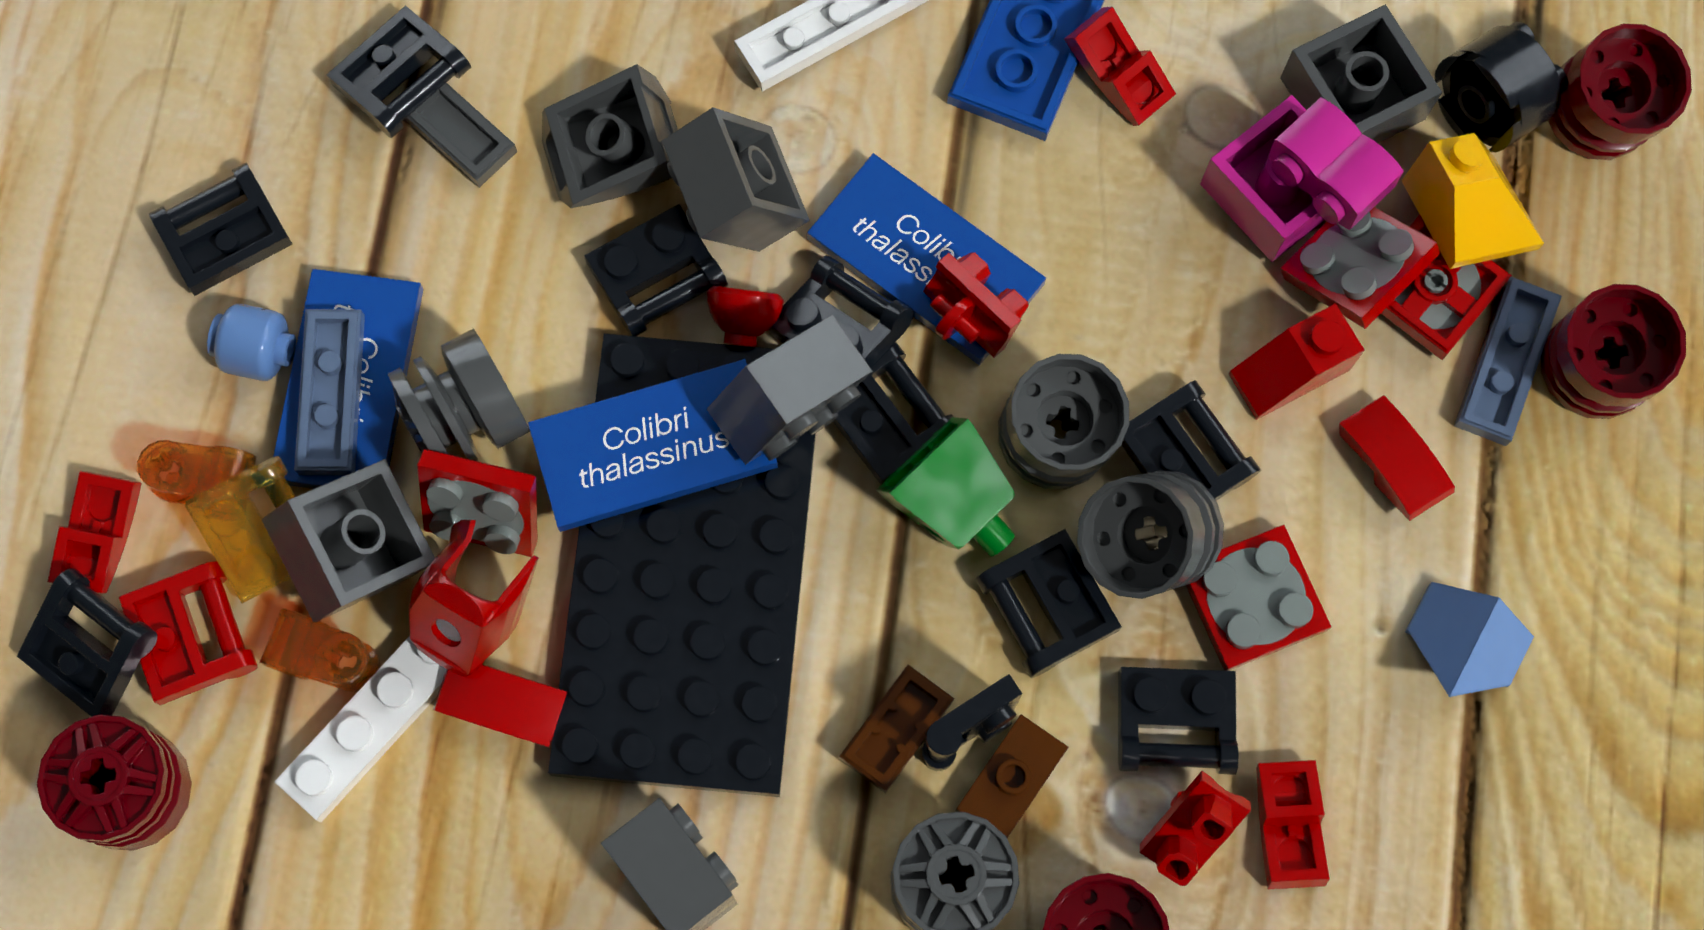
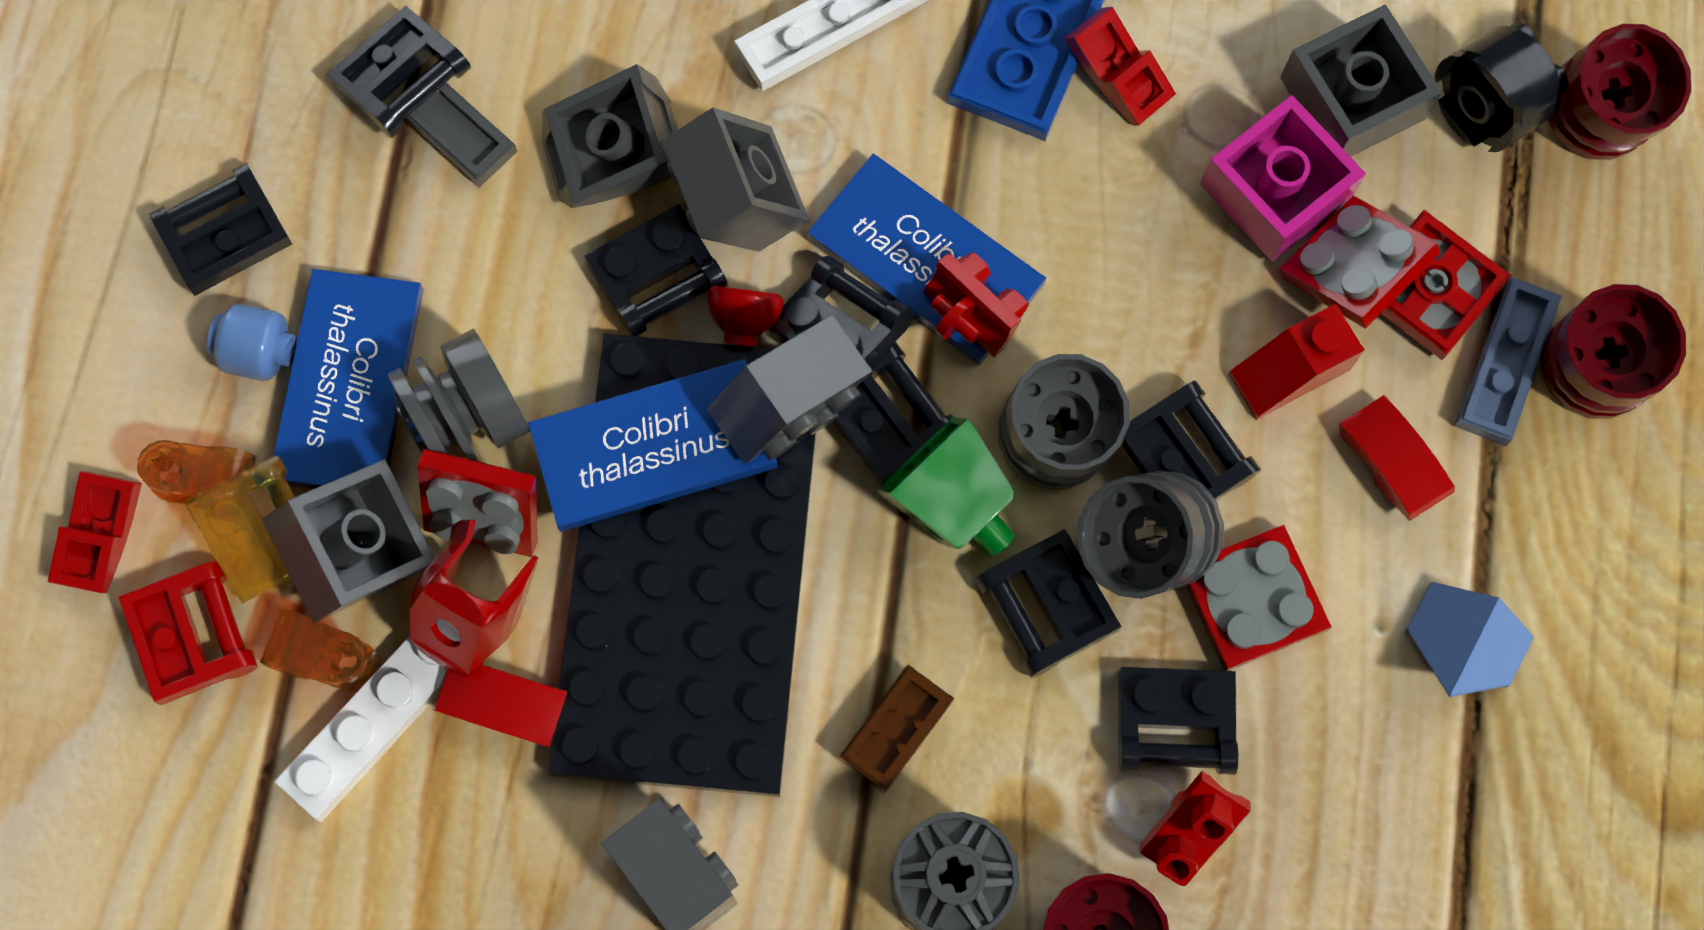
(76, 659): black plate -> none
(134, 808): dark red wheel -> none
(329, 392): sand blue tile -> none
(982, 715): black plate -> none
(1013, 775): reddish brown plate -> none
(1291, 824): red slope -> none
(1334, 164): dark pink brick -> none
(1468, 203): yellow slope -> none

